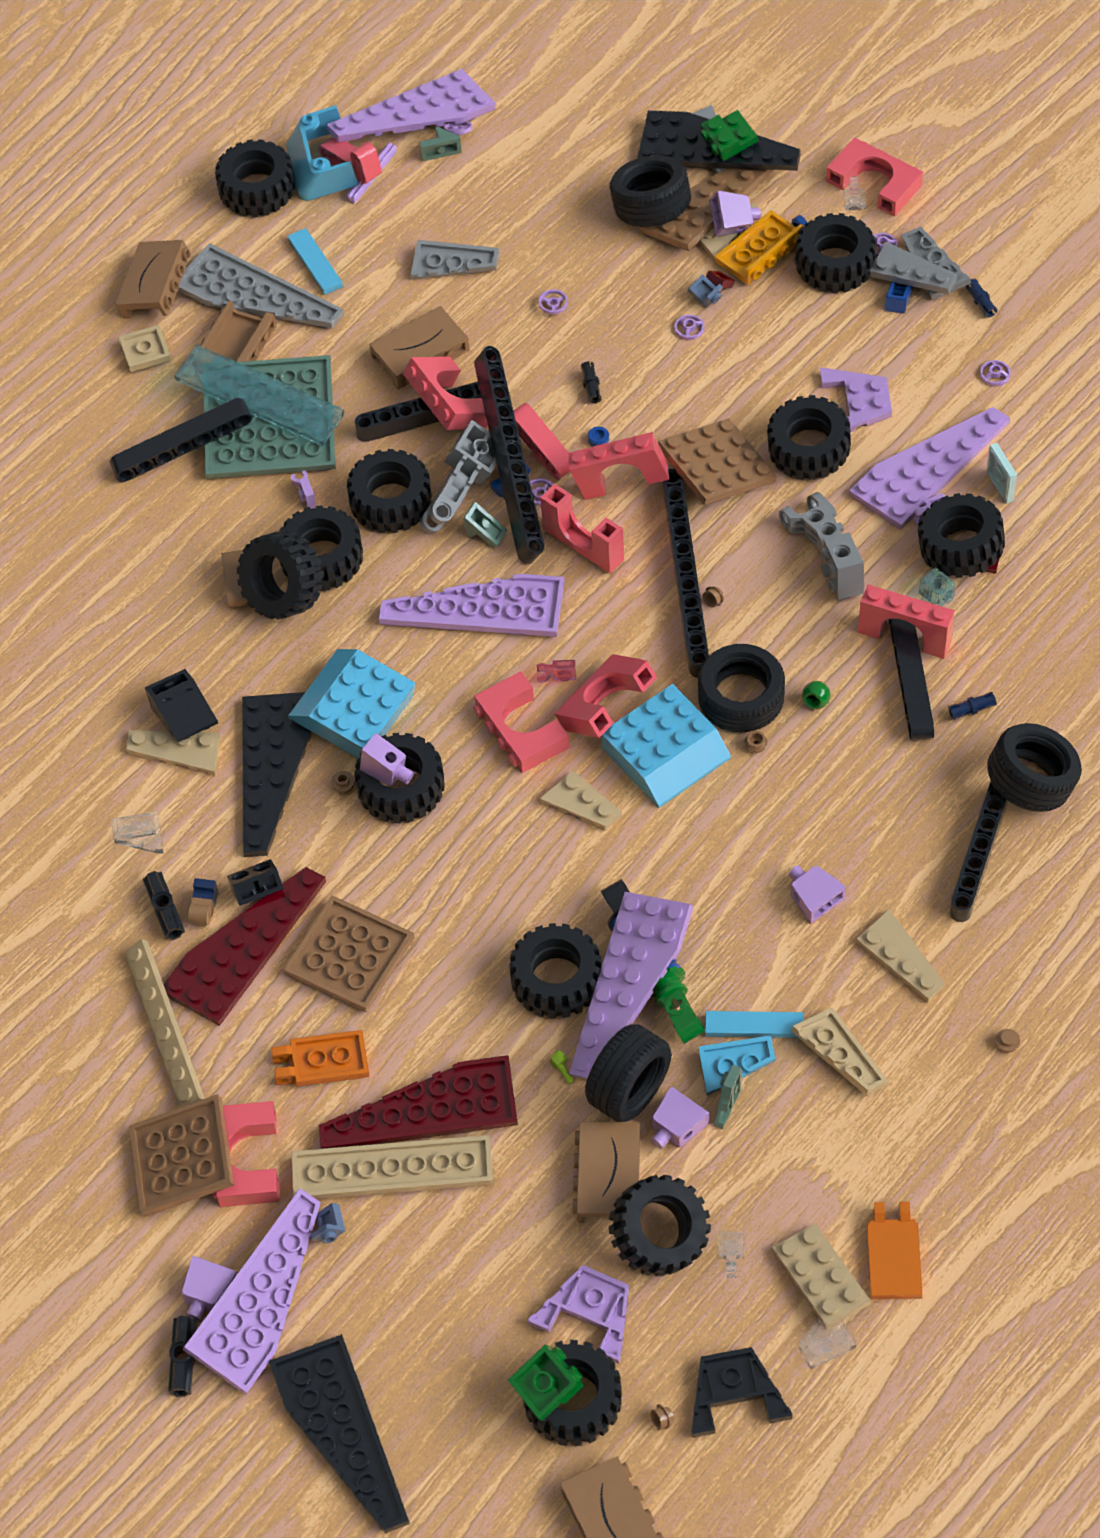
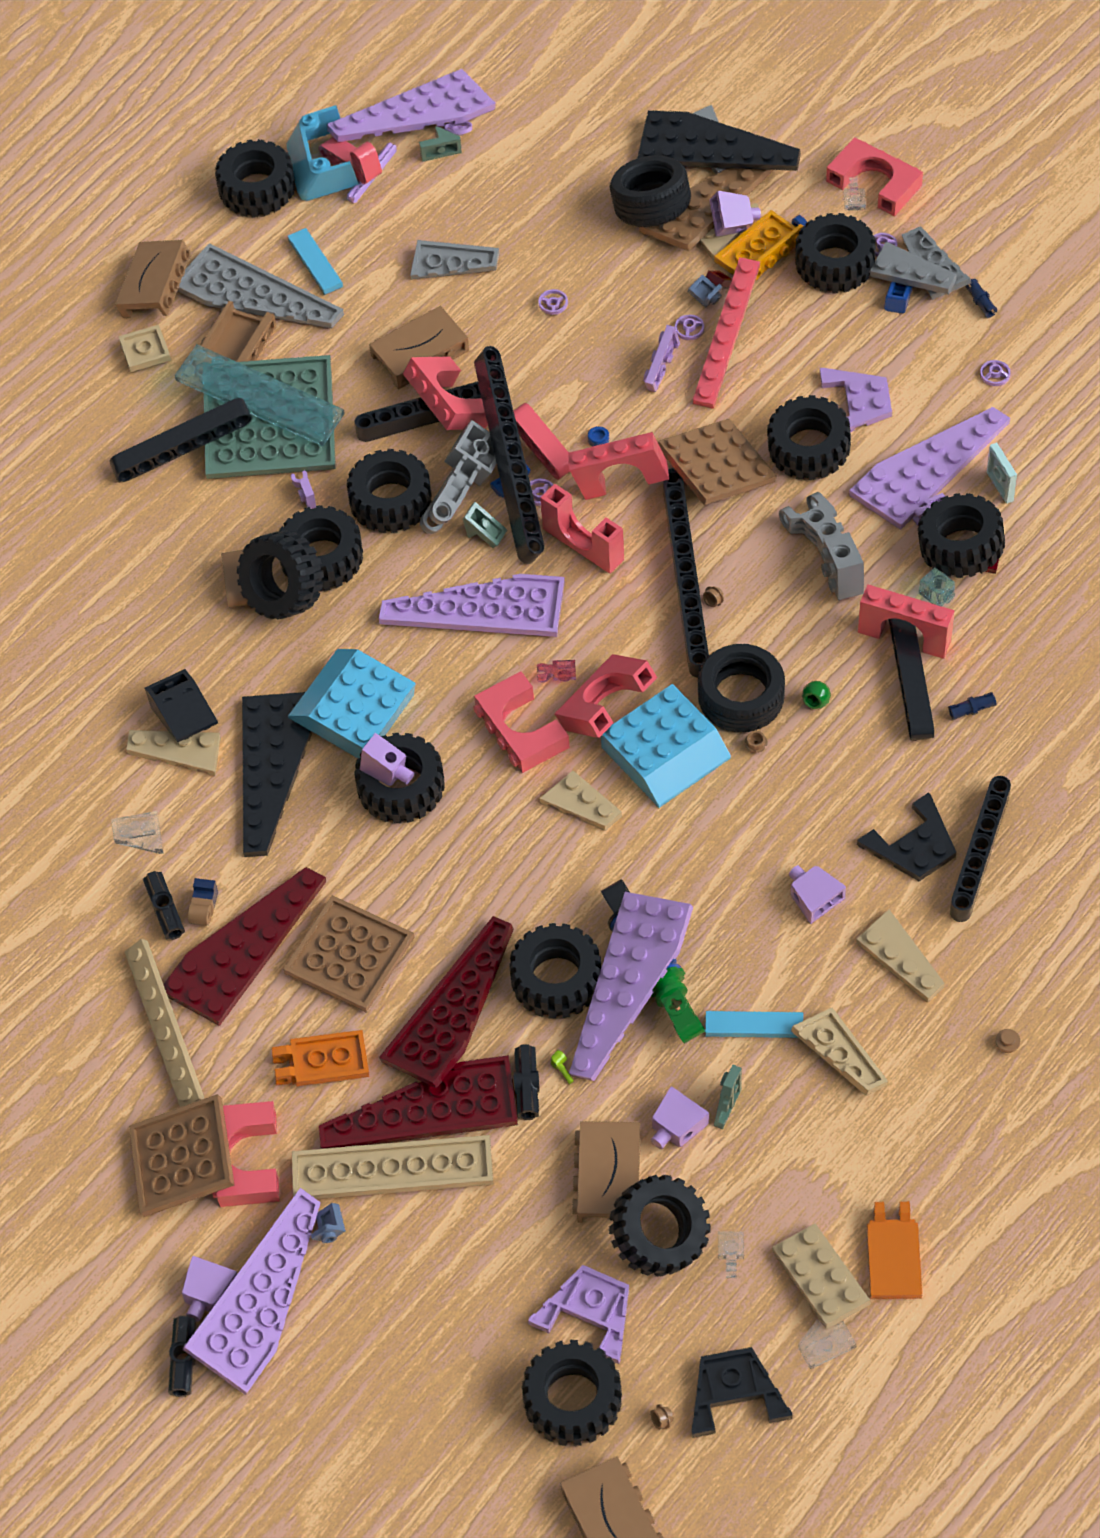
(255, 882): black brick -> none
(331, 1410): black wing -> none
(343, 787): medium nougat plate -> none
(446, 1019): none -> dark red wing
(526, 1082): none -> black piece
(546, 1381): green plate -> none
(591, 382): black pin -> none
(628, 1073): black tyre -> none
(667, 341): none -> lavender wing
(726, 333): none -> coral plate
(728, 134): green plate -> none
(747, 1053): medium azure wing -> none
(921, 849): none -> black wing
(1021, 784): black tyre -> none

